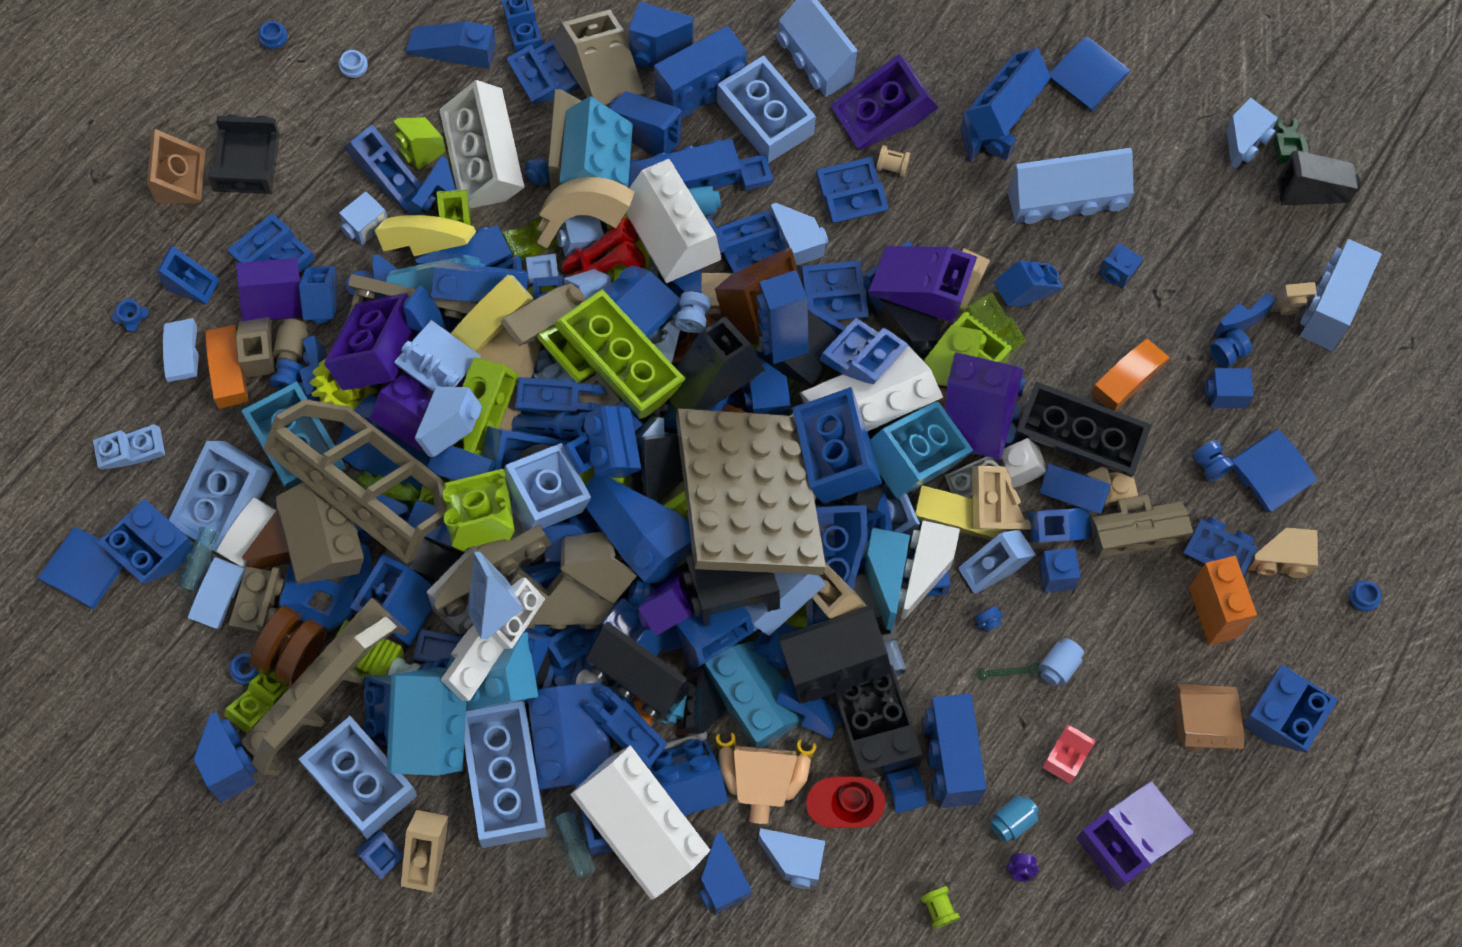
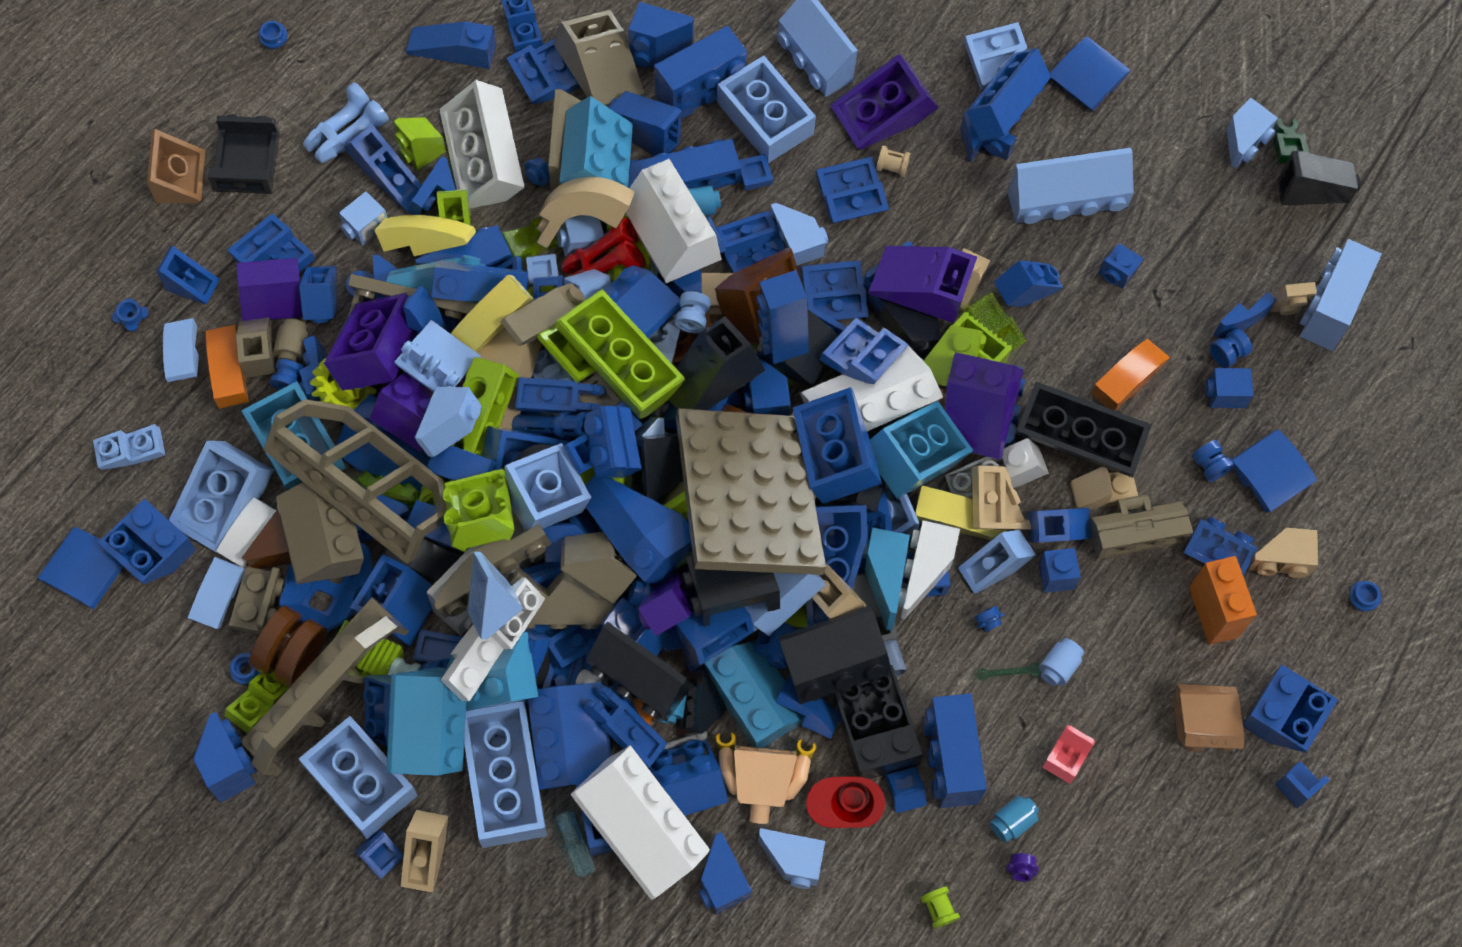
(199, 559): clear light blue pin -> none
(353, 64): light blue plate -> none
(357, 104): none -> light blue piece
(992, 49): none -> light blue wing
(1075, 488): blue slope -> none
(1134, 835): slope -> none
(1300, 784): none -> blue panel

